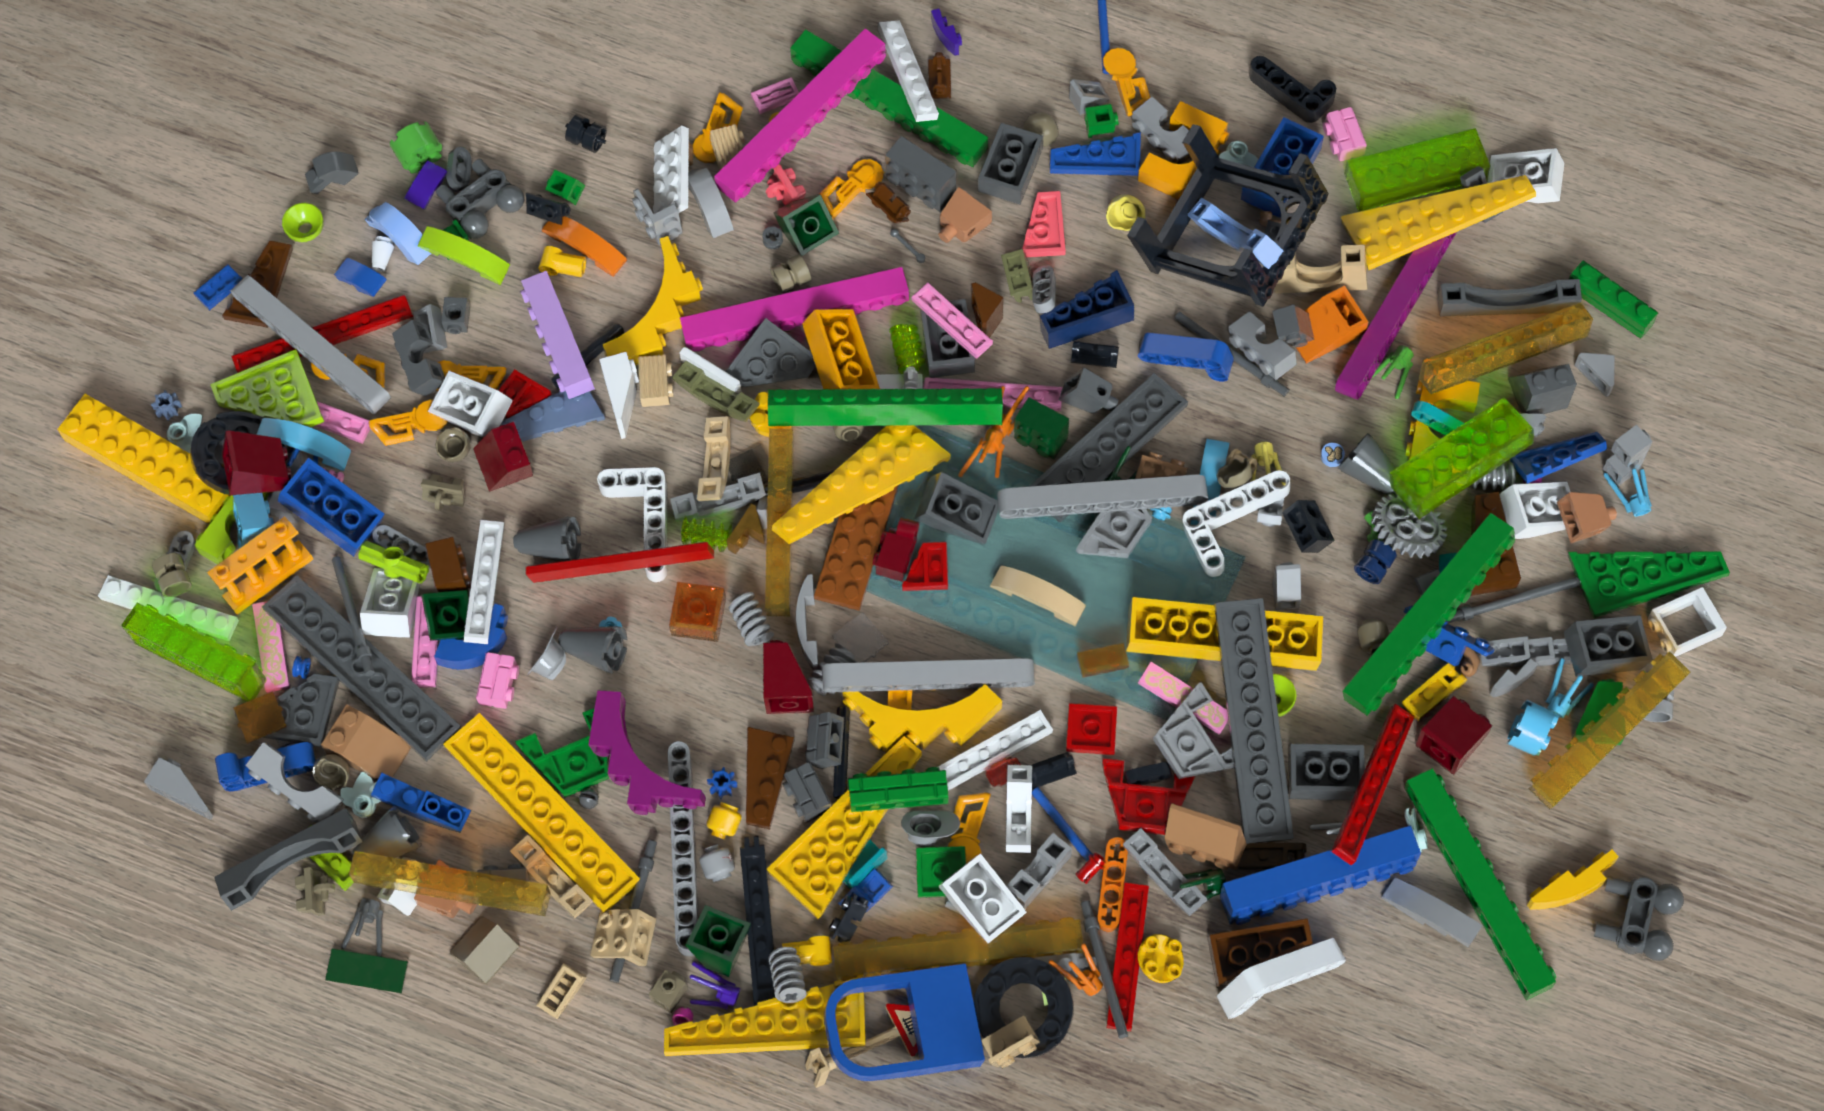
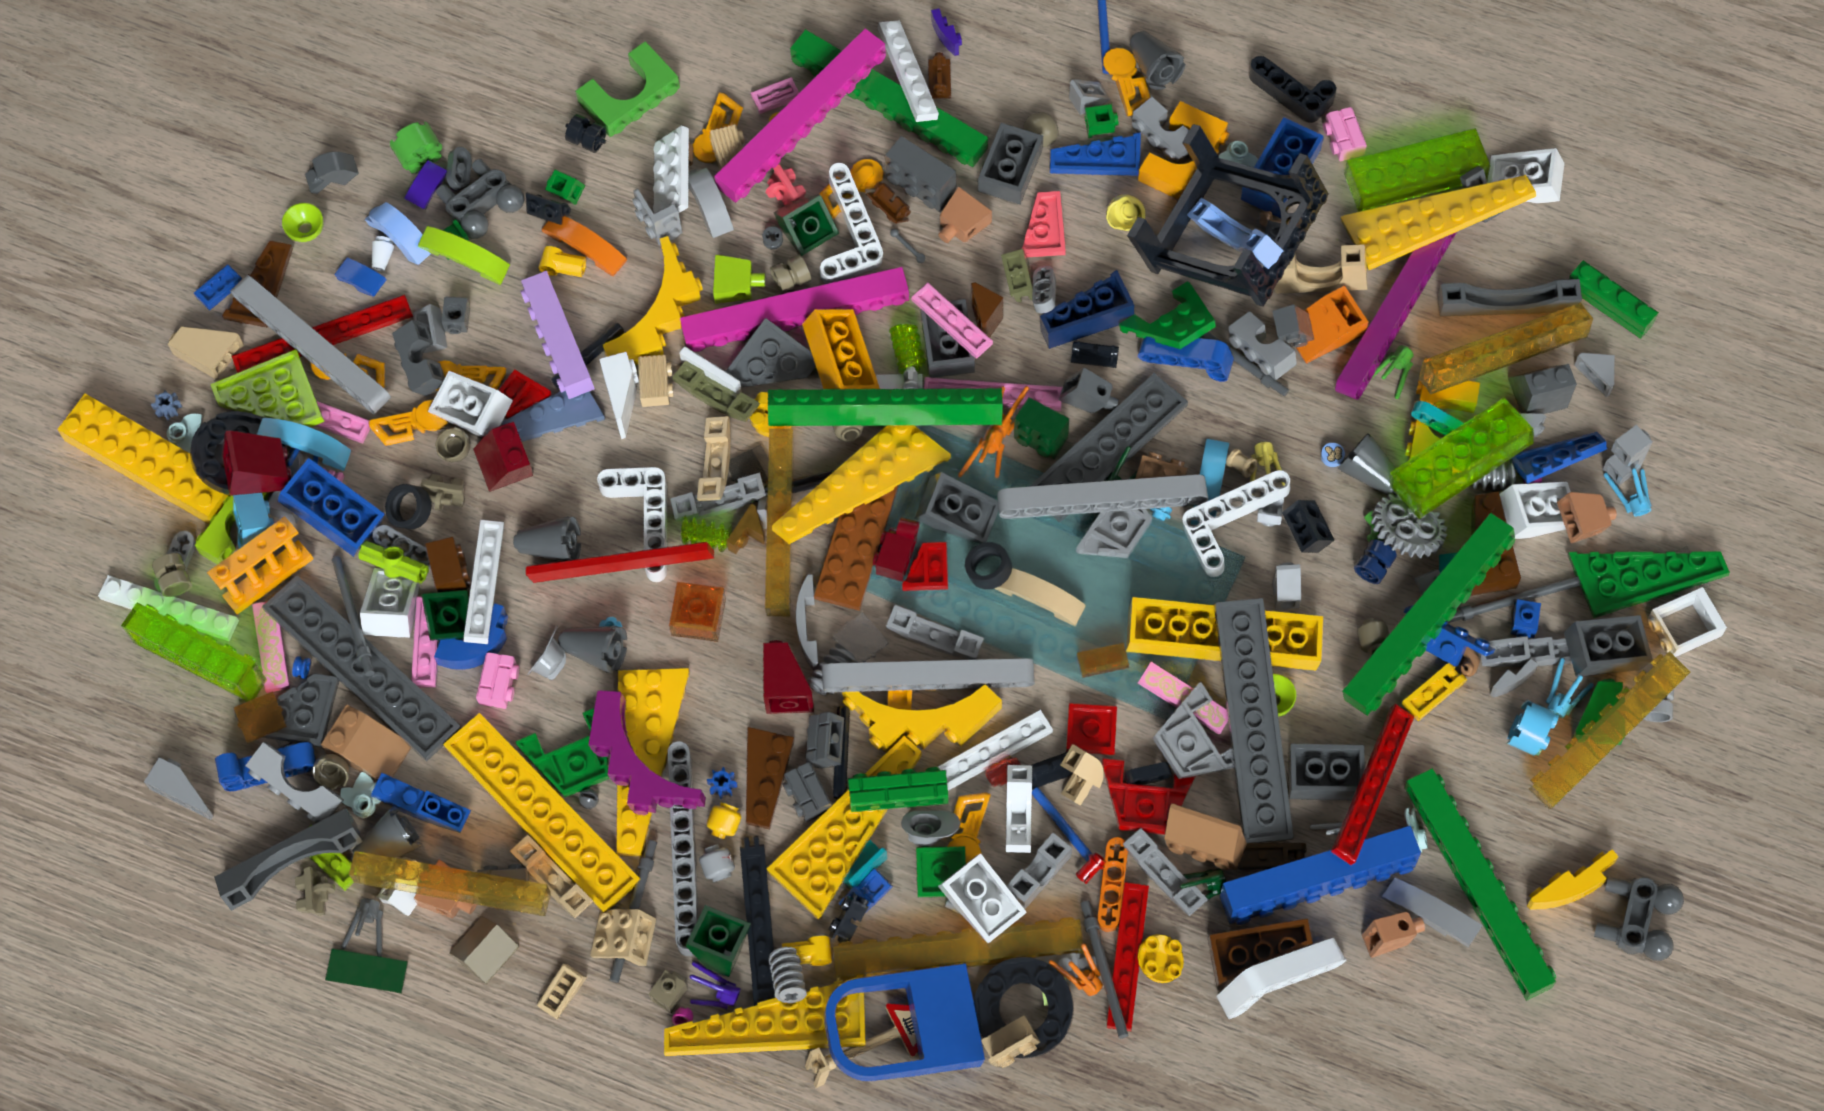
(205, 349): none -> tan slope
(393, 503): none -> black tyre
(616, 113): none -> bright green arch
(650, 718): none -> yellow wing
(734, 279): none -> lime torso
(748, 620): light grey piece -> none
(855, 227): none -> white beam
(933, 635): none -> light grey slope
(983, 551): none -> black tyre
(1086, 773): none -> tan brick
(1156, 60): none -> dark grey cone
(1180, 325): none -> green wing
(1235, 474): dark tan hair -> none
(1391, 933): none -> nougat torso
(1453, 734): dark red slope -> none
(1525, 618): none -> blue brick

